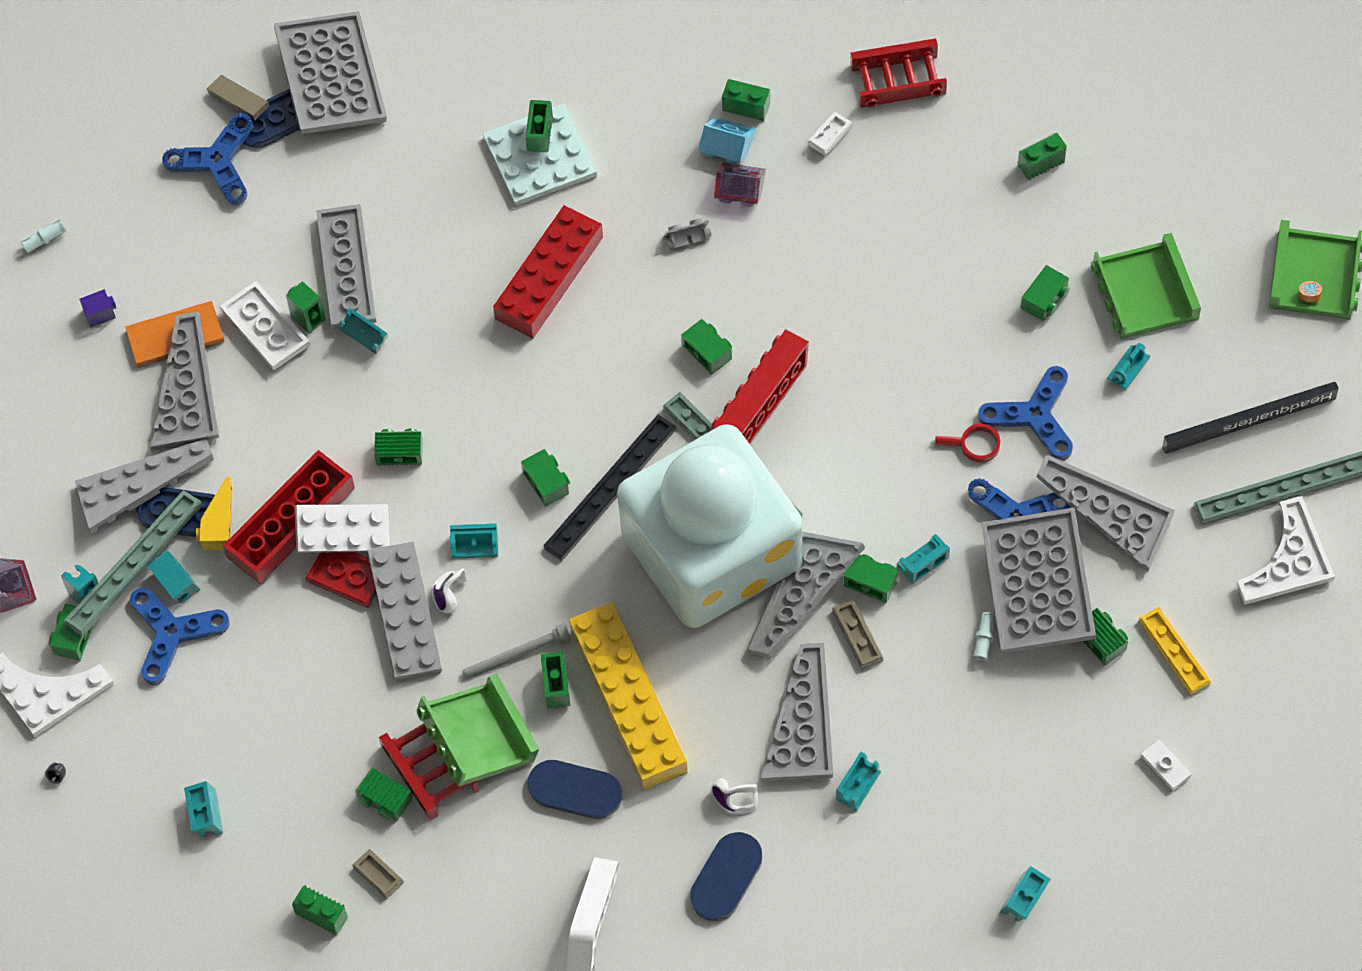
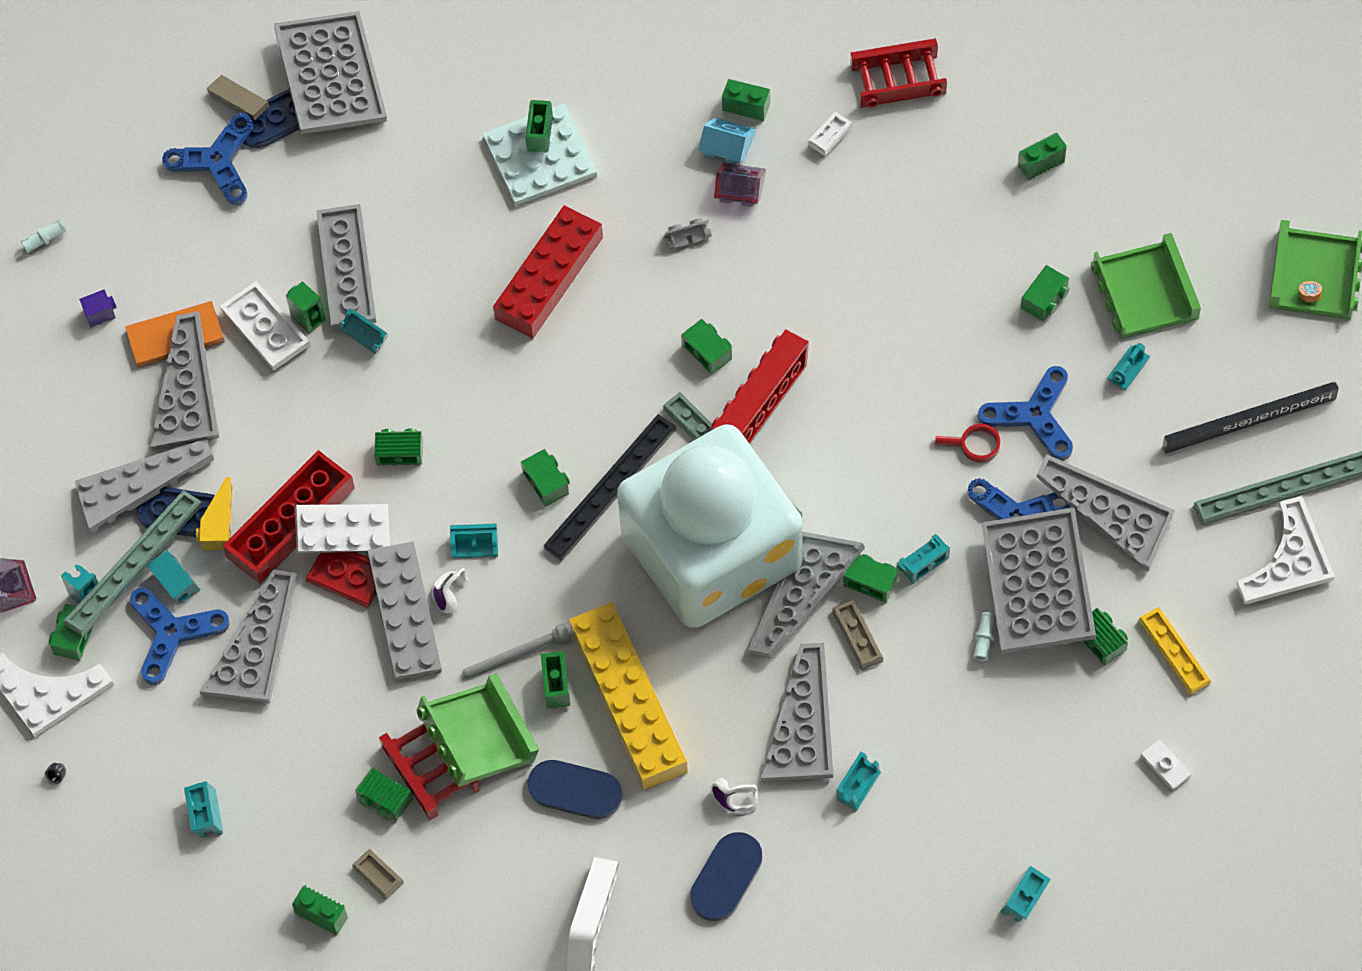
(254, 651): none -> light grey wing

